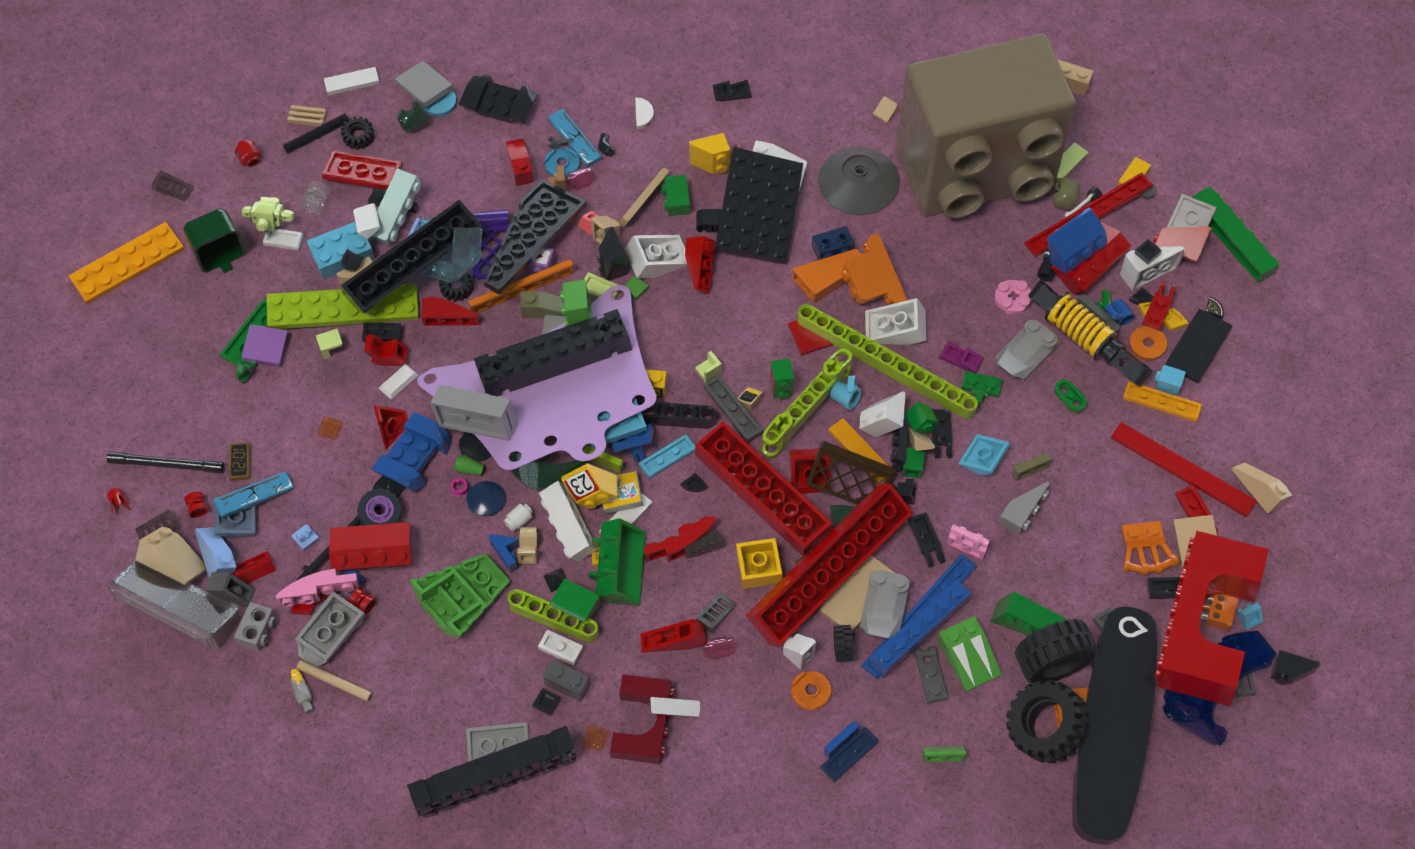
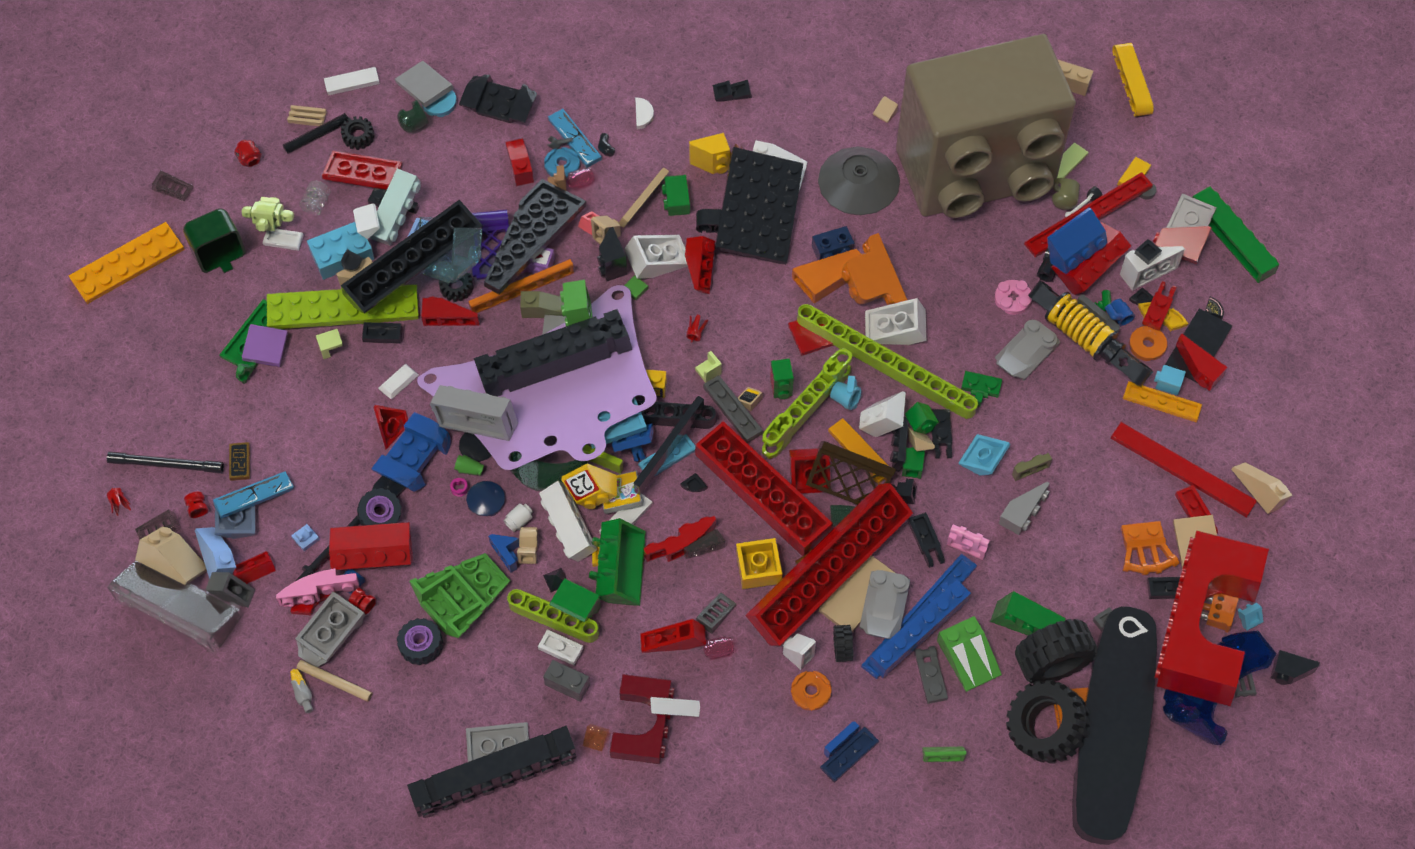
(250, 625): light grey brick -> none
(329, 428): clear orange tile -> none
(386, 353): red brick -> none
(425, 651): none -> black wheel
(546, 702): black tile -> none
(598, 285): yellowish green tile -> none
(668, 445): none -> black tile
(692, 331): none -> red piece
(964, 359): magenta slope -> none
(1072, 396): green plate -> none
(1133, 79): none -> yellow beam
(1202, 365): none -> red slope

